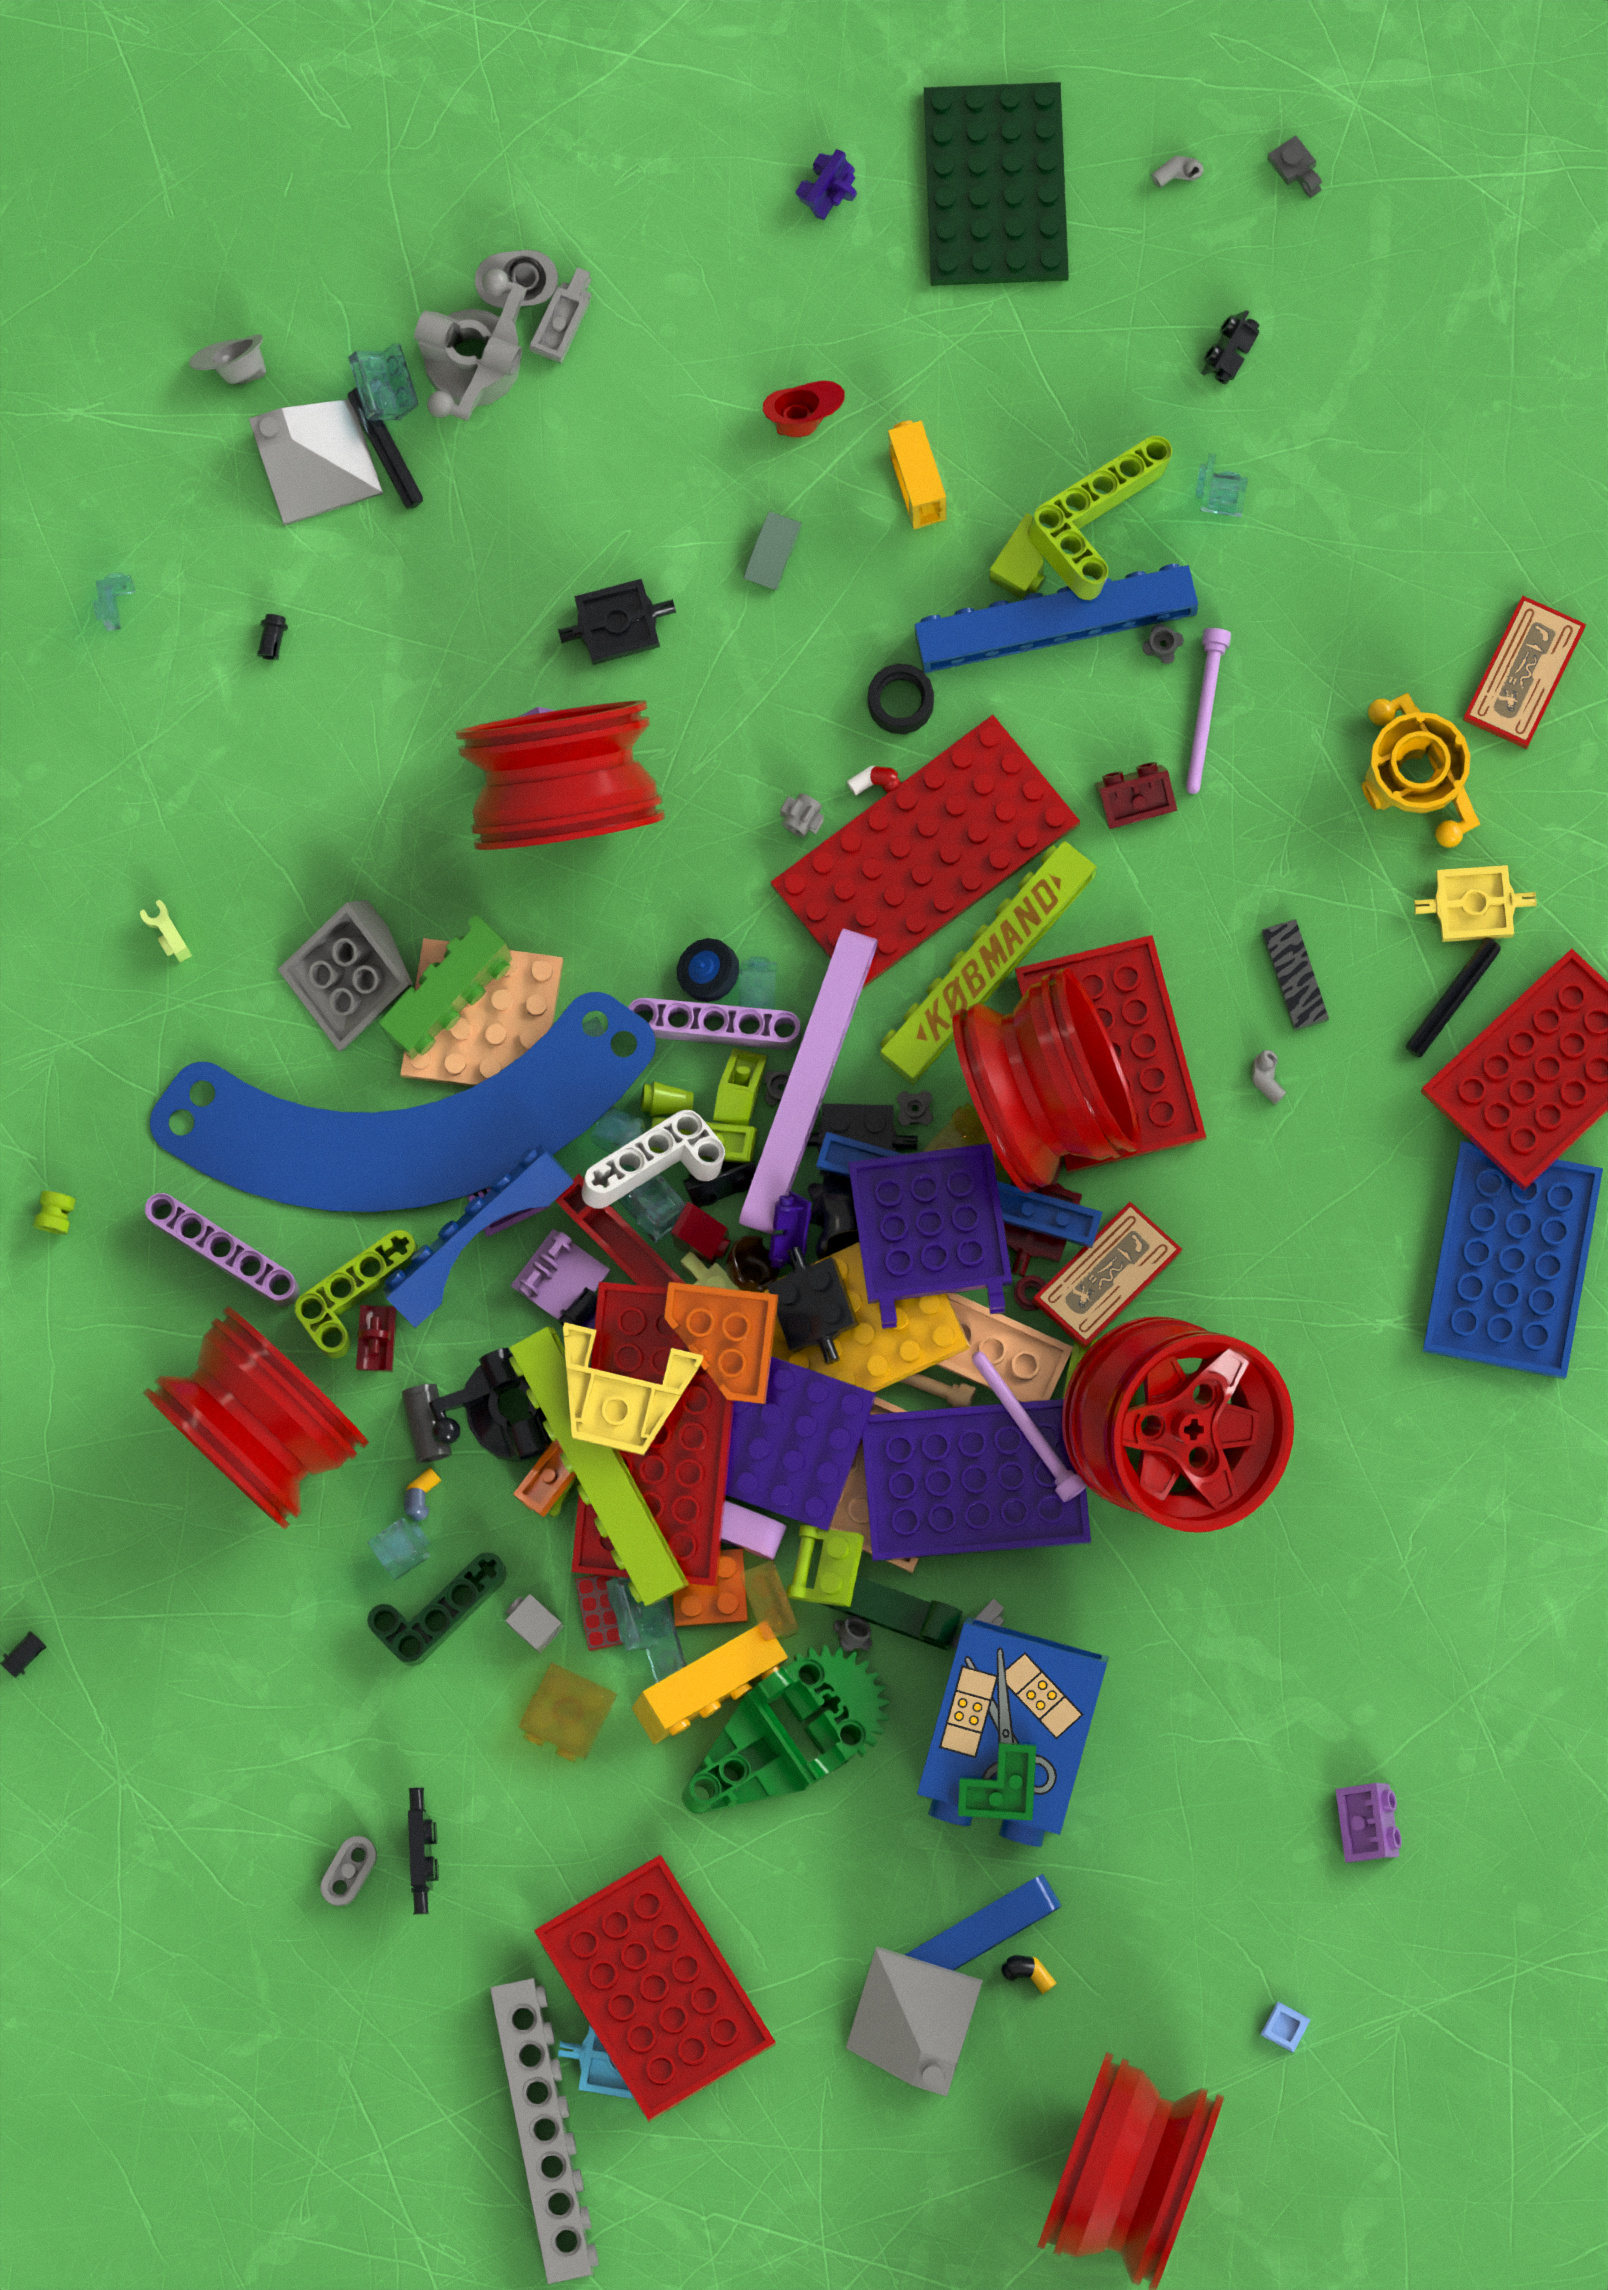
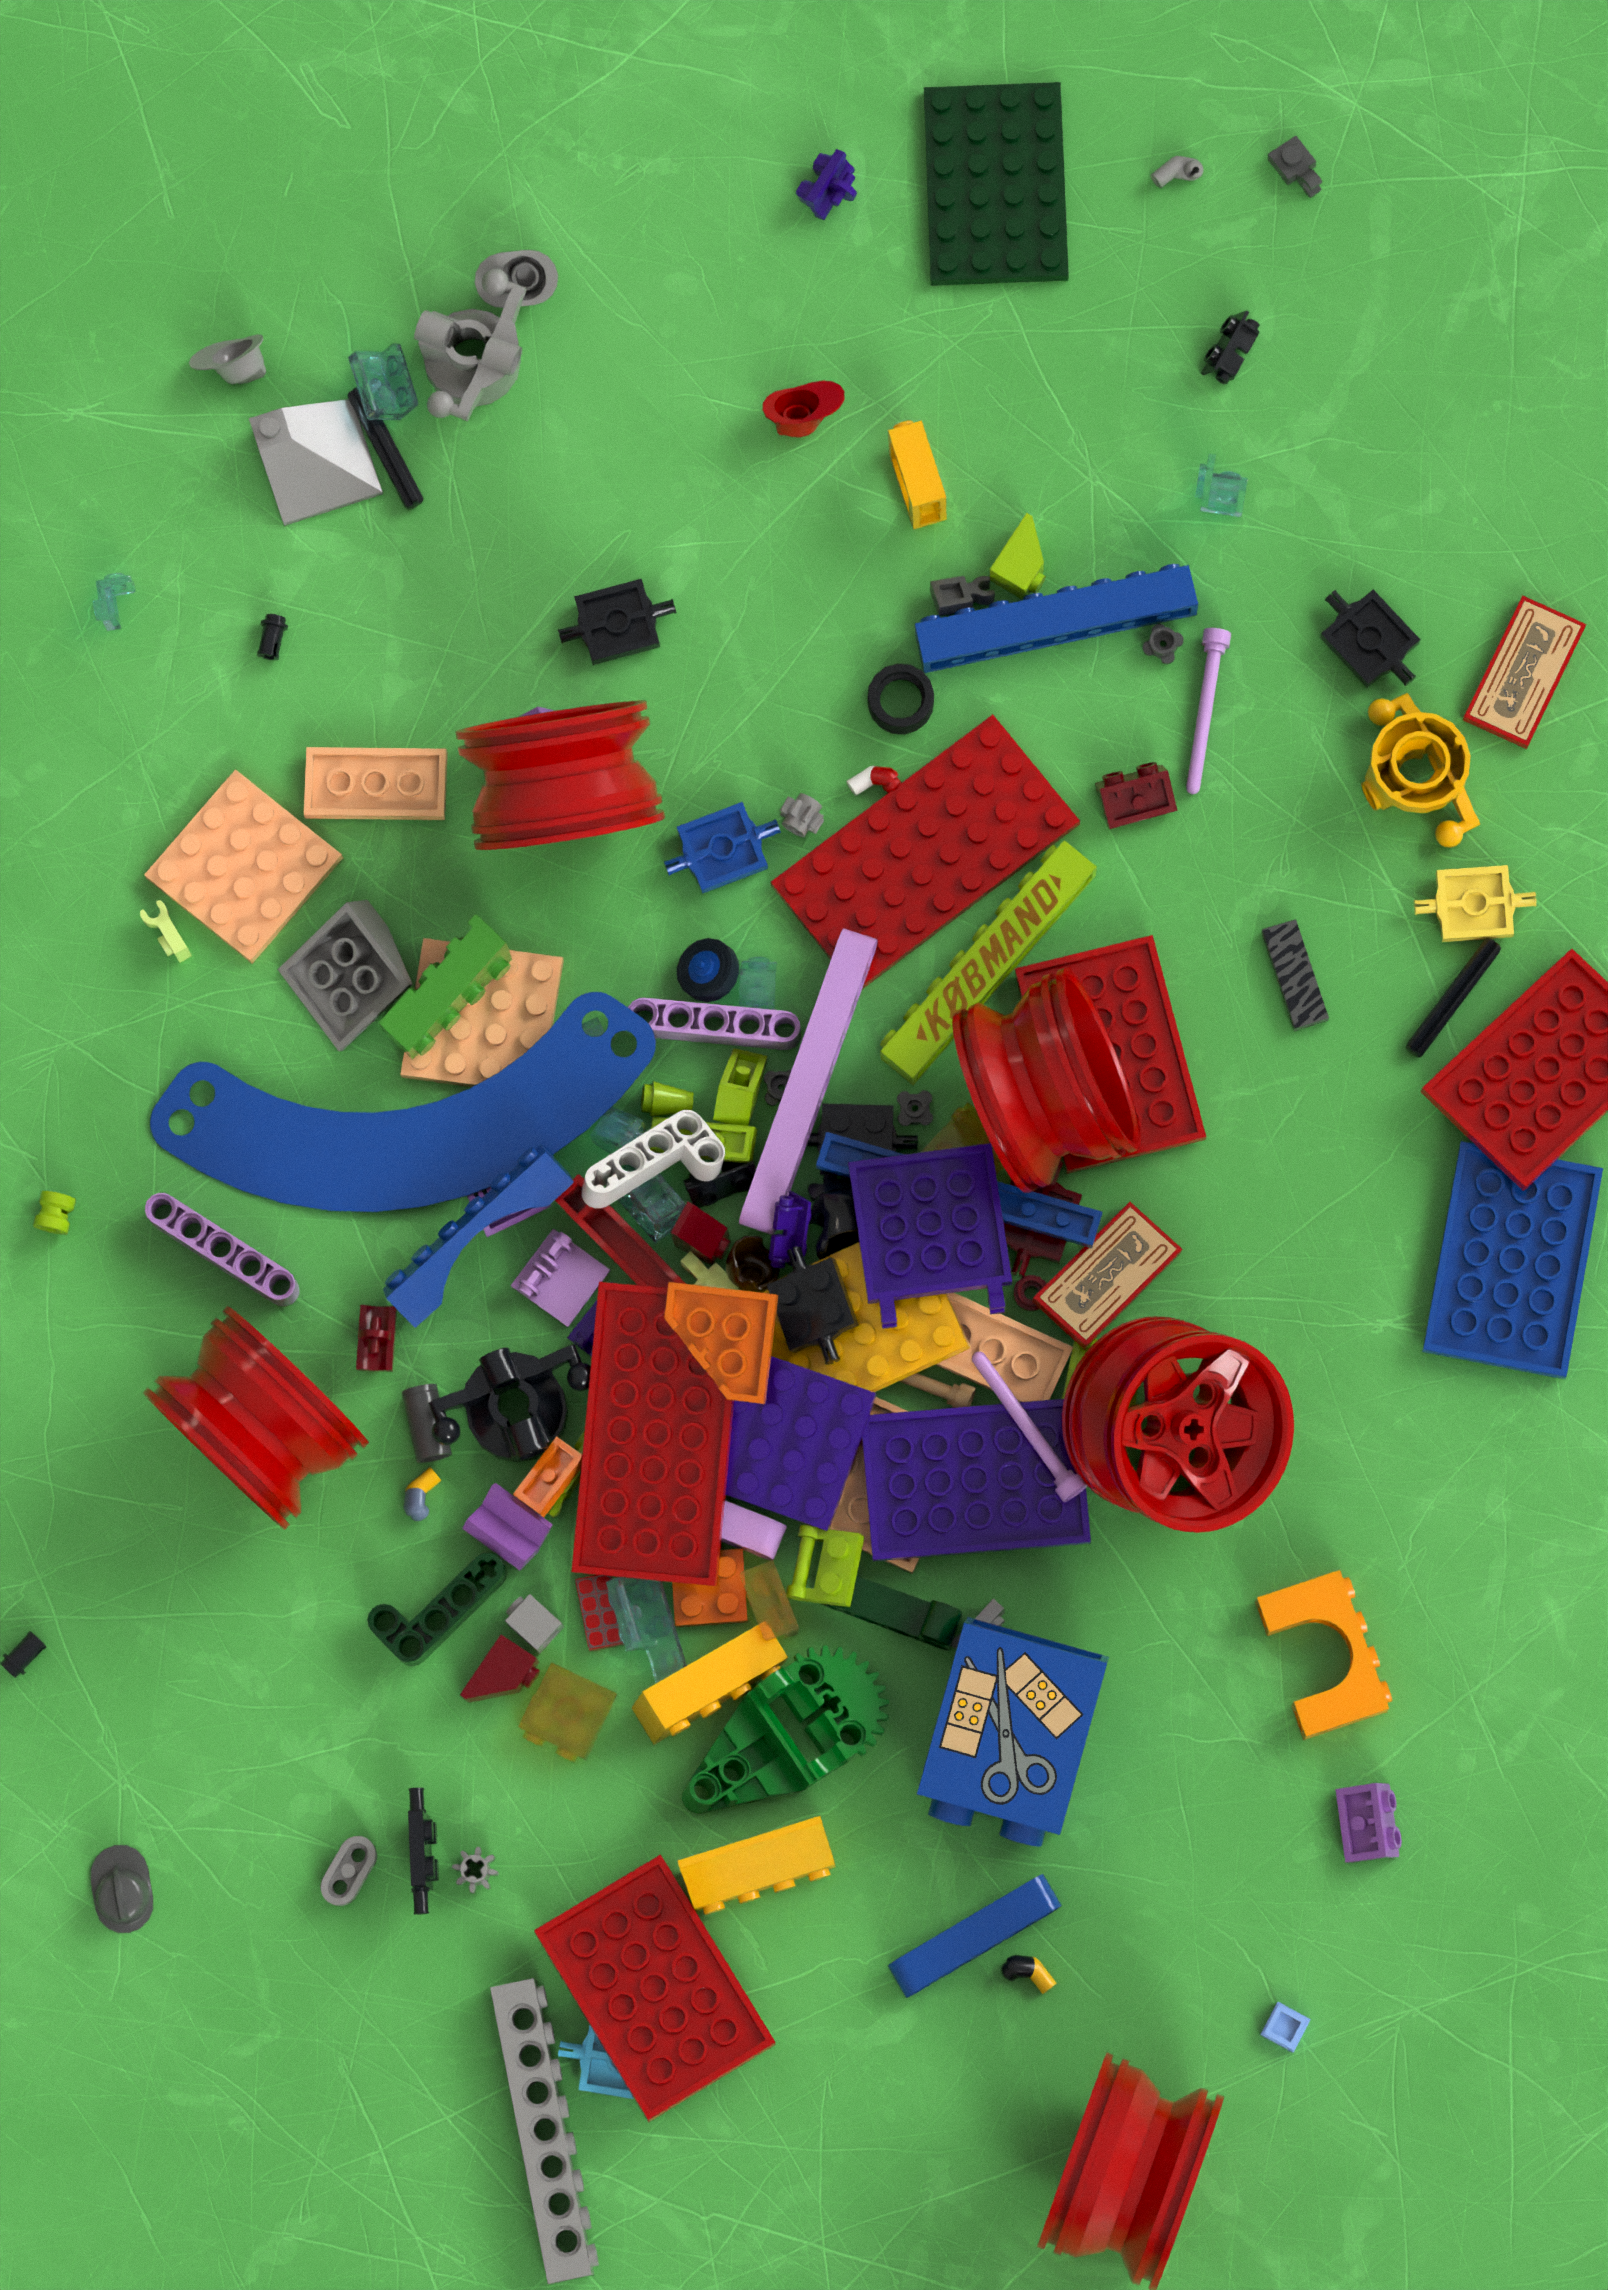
(121, 1889): none -> dark grey piece
(243, 866): none -> light nougat plate
(360, 1288): lime beam -> none
(375, 783): none -> light nougat plate
(400, 1547): clear light blue brick -> none
(485, 1870): none -> light grey gear
(502, 1672): none -> dark red slope
(508, 1527): none -> medium lavender panel
(562, 318): light grey hinge -> none
(580, 1309): black pin -> none
(602, 1475): lime brick -> none
(618, 1408): light yellow wing -> none
(722, 847): none -> blue plate
(757, 1864): none -> yellow slope
(772, 550): sand green slope -> none
(853, 1633): dark grey plate -> none
(913, 2019): light grey slope -> none
(955, 594): none -> dark grey plate
(1008, 1795): green plate -> none
(1091, 505): lime beam -> none
(1263, 1076): light grey arm -> none
(1329, 1603): none -> light orange arch
(1370, 638): none -> black plate

